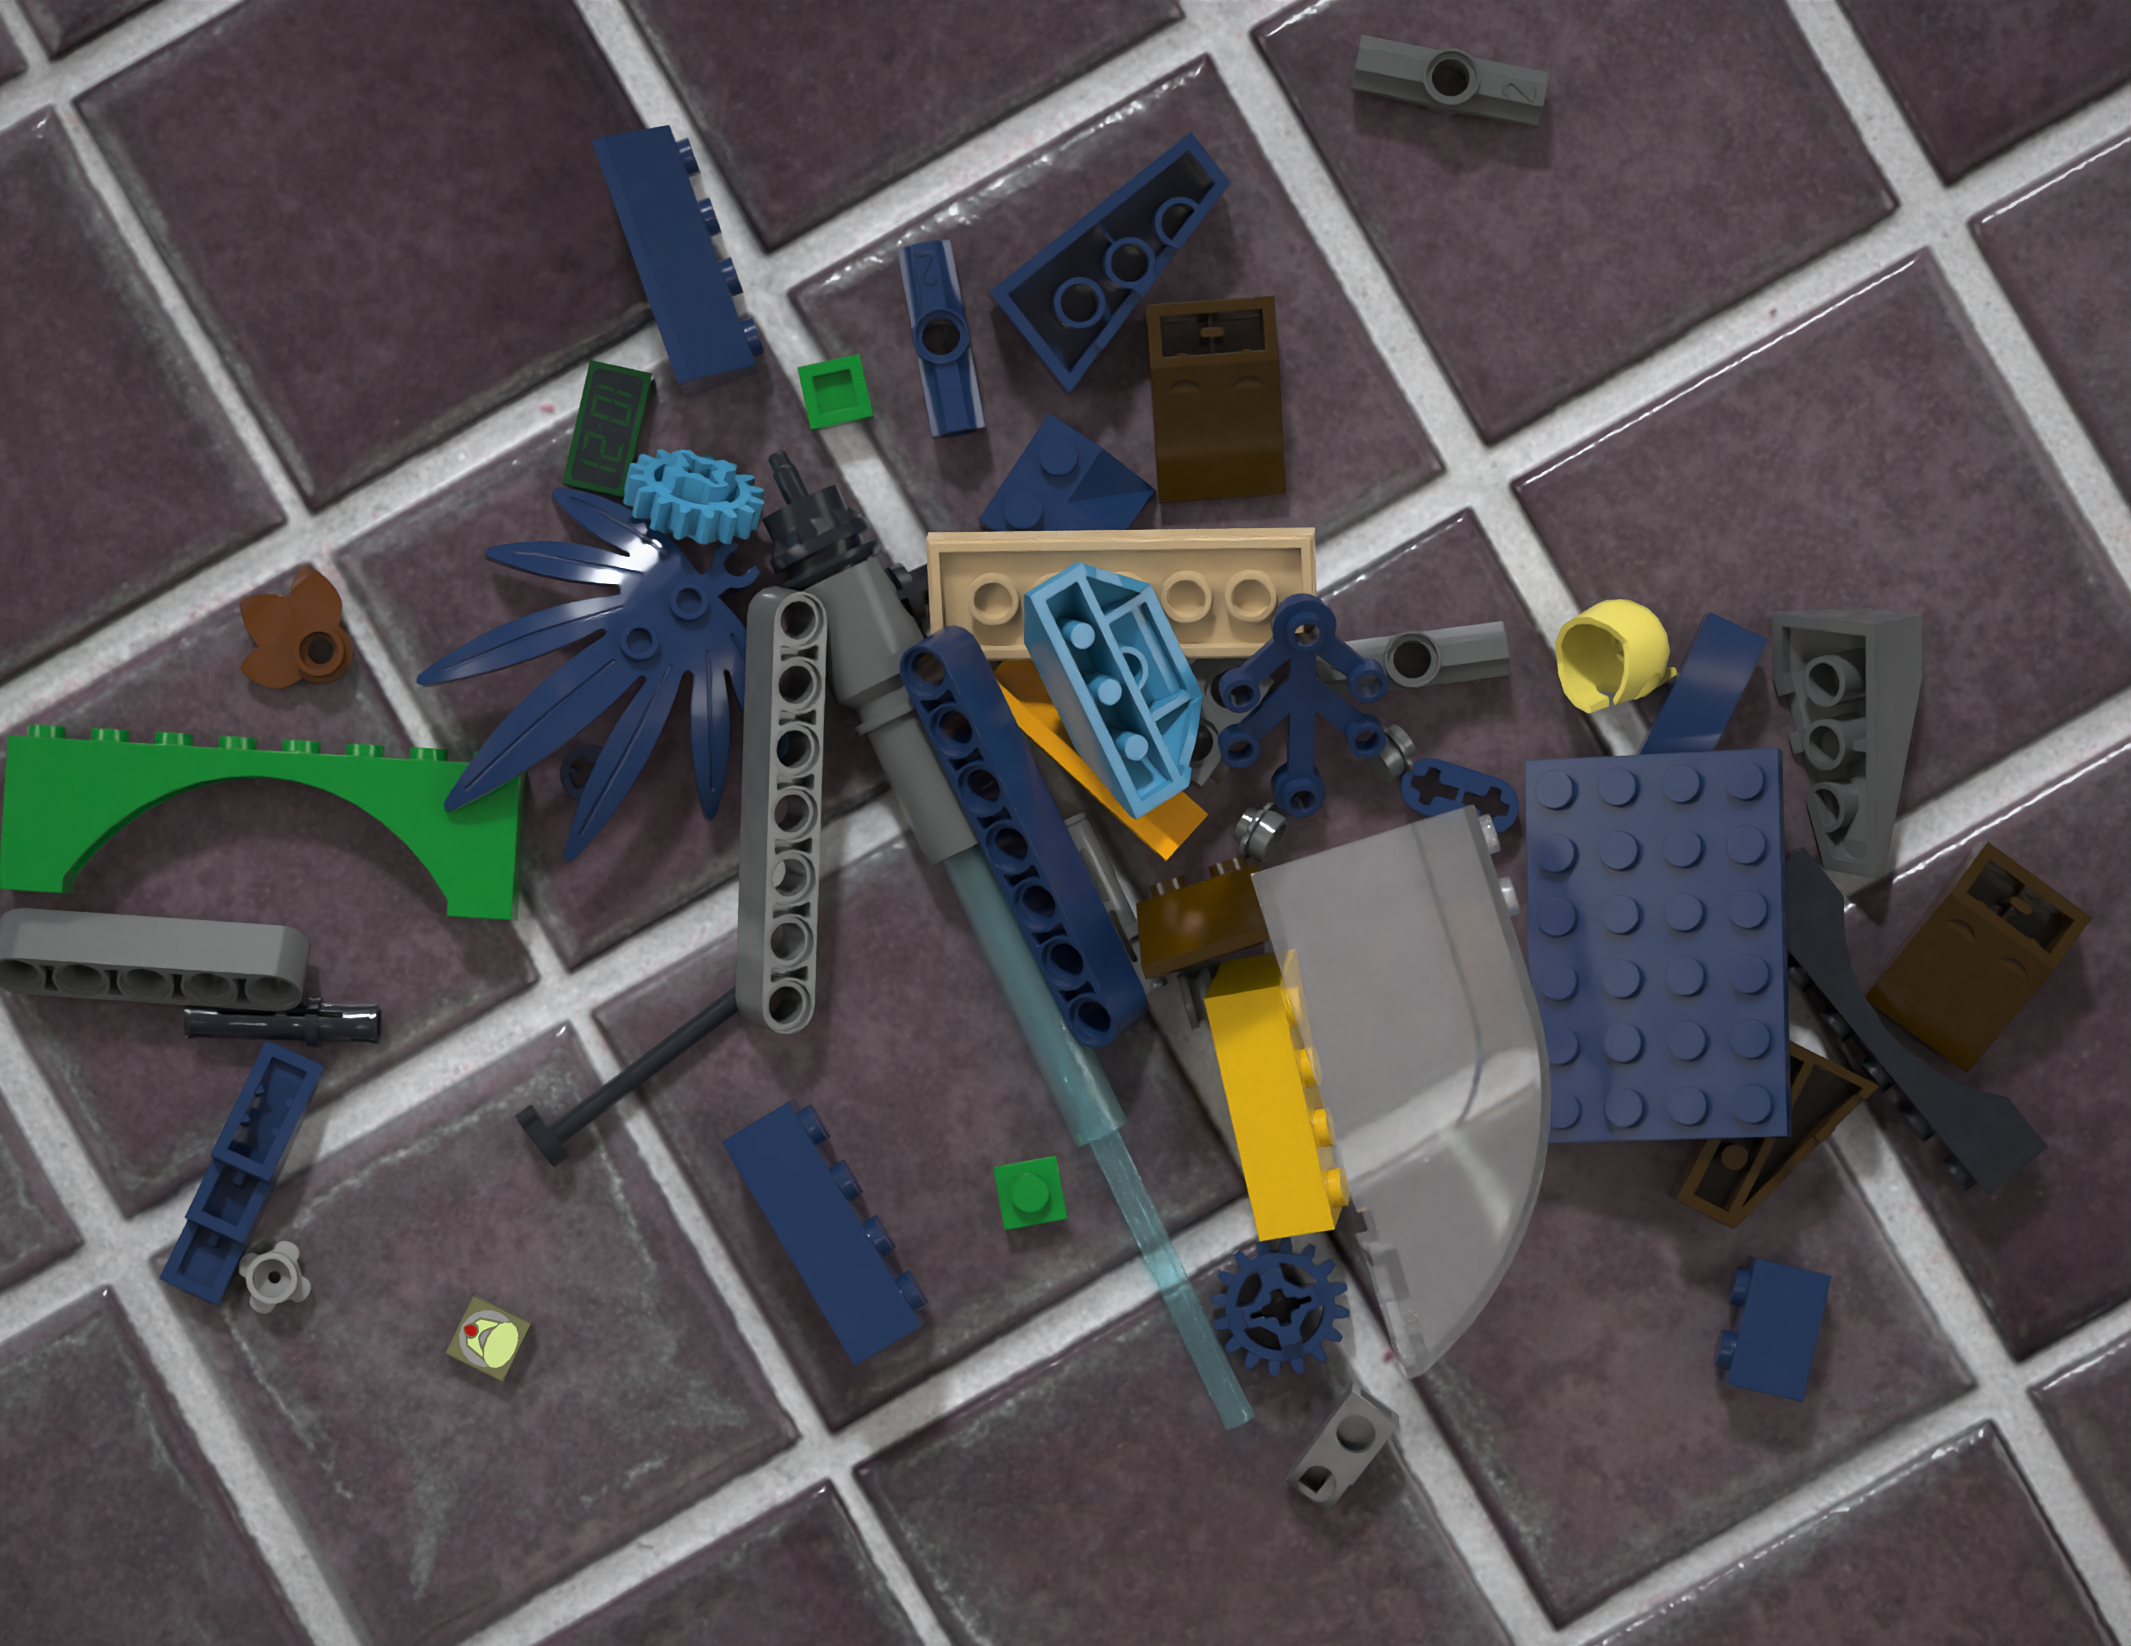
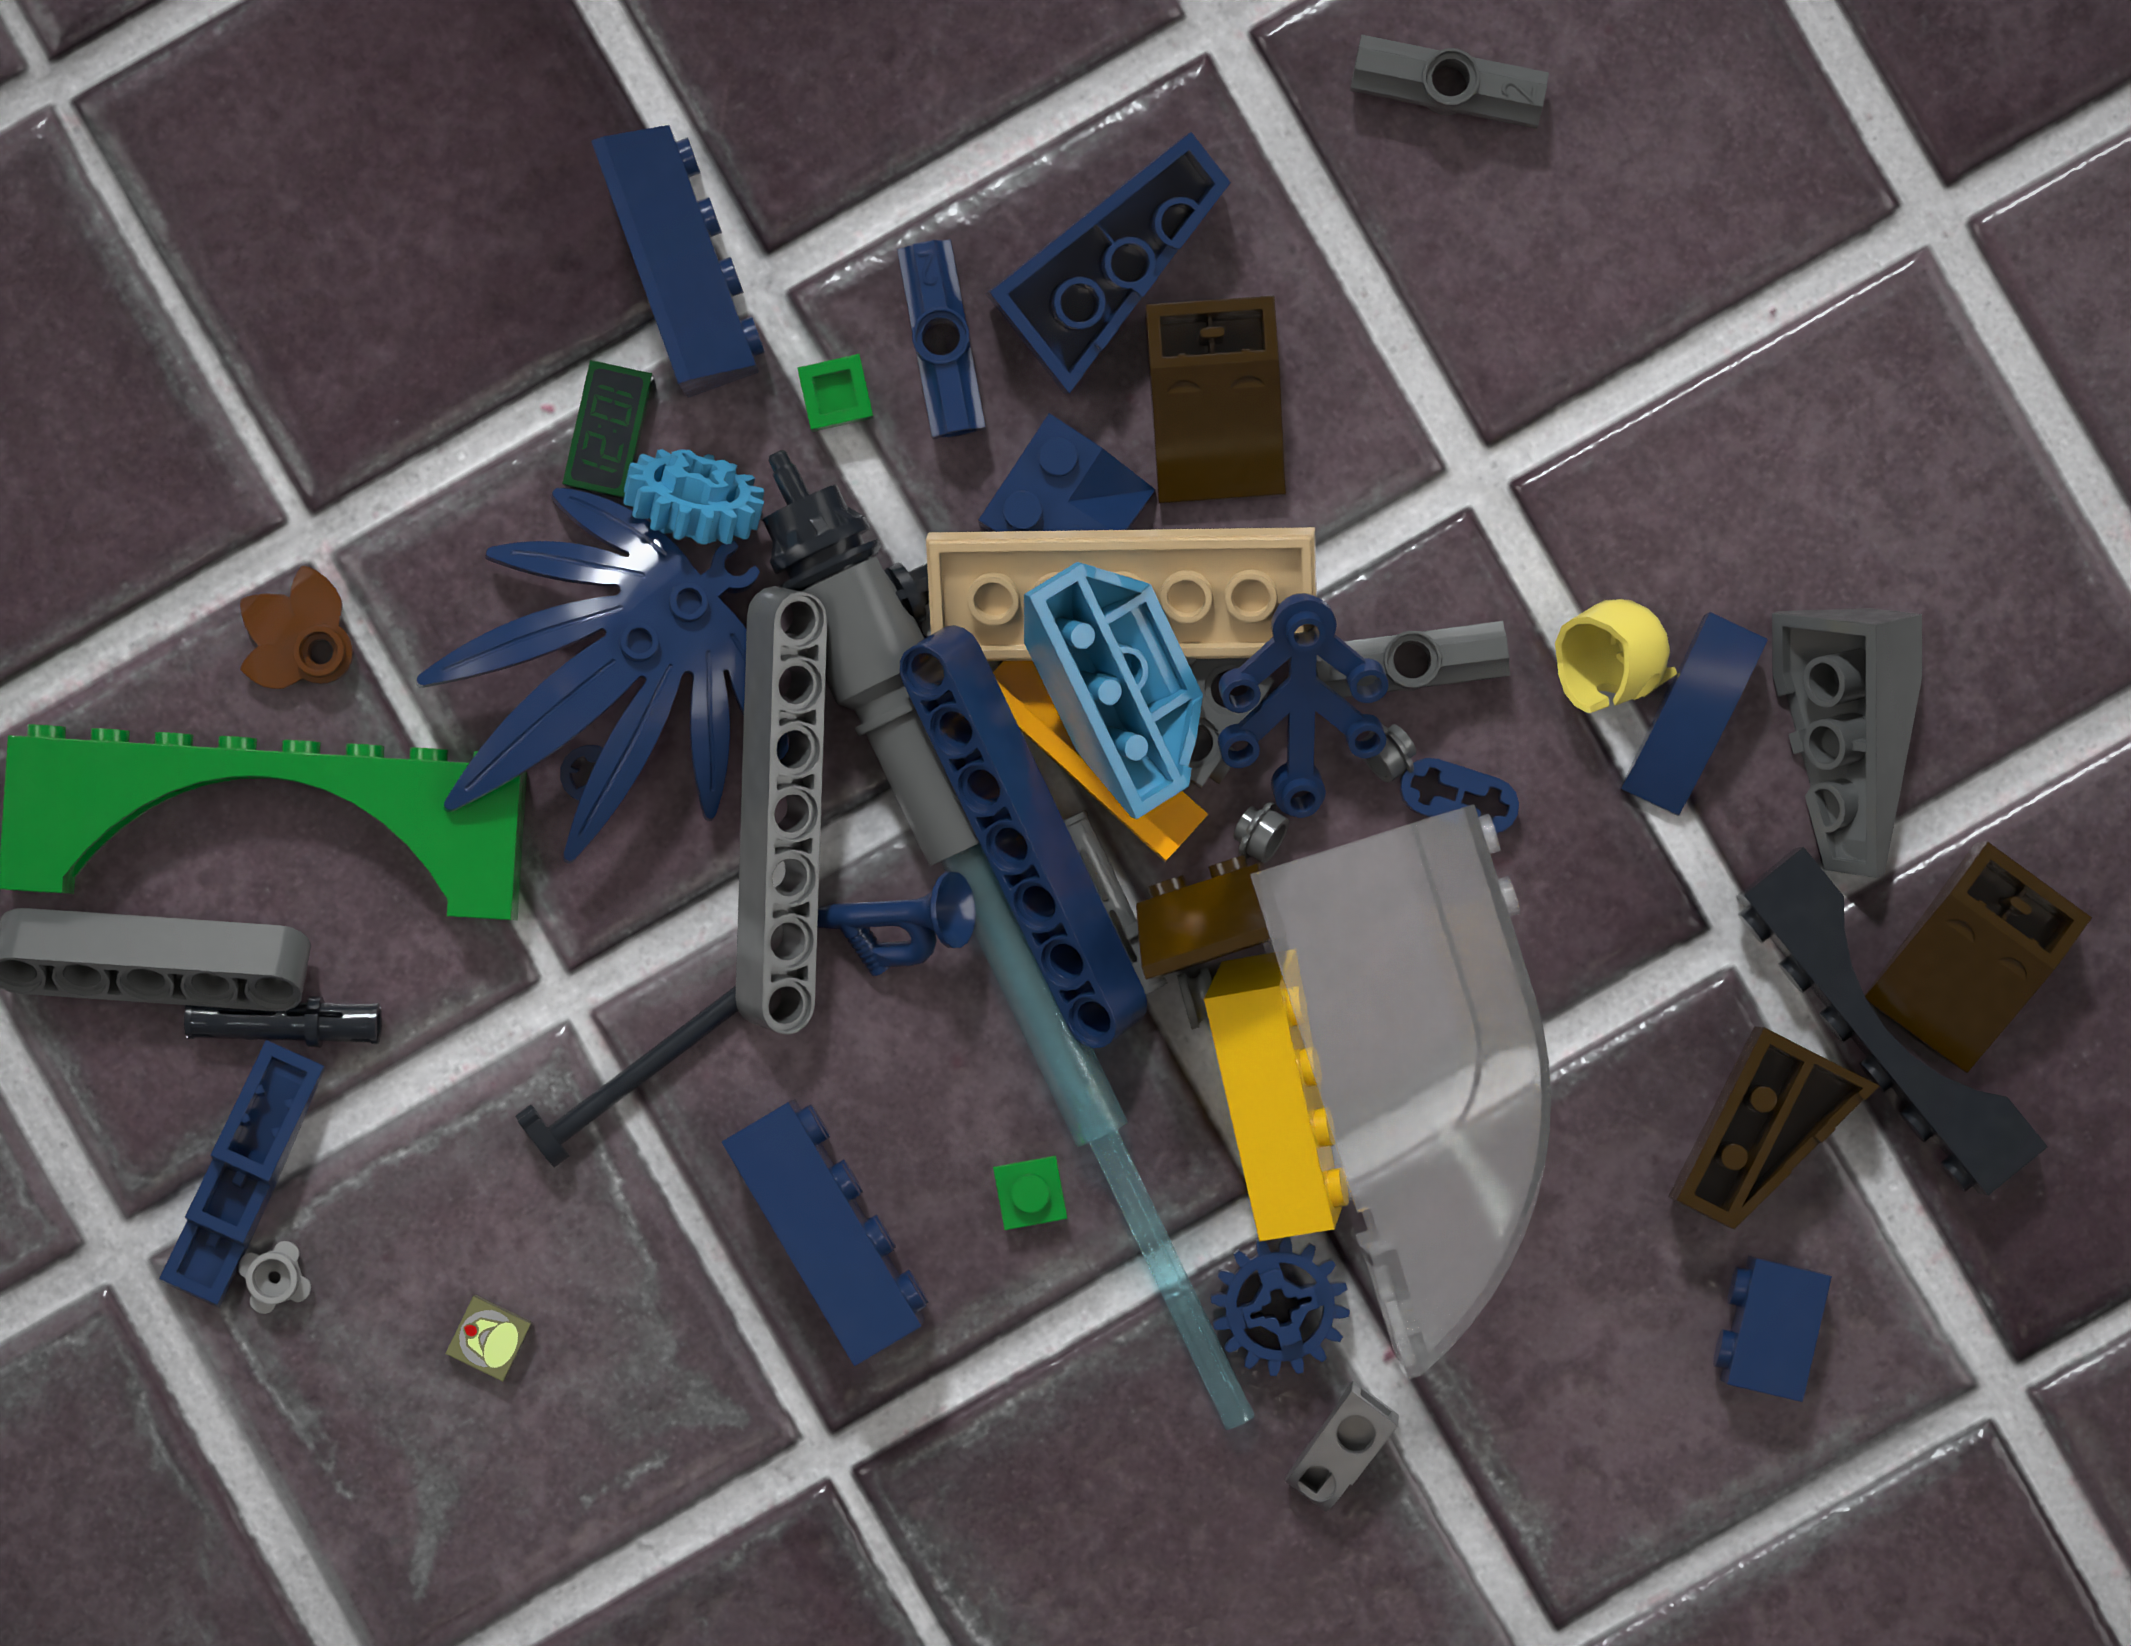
(943, 912): none -> dark blue piece
(1661, 944): dark blue plate -> none

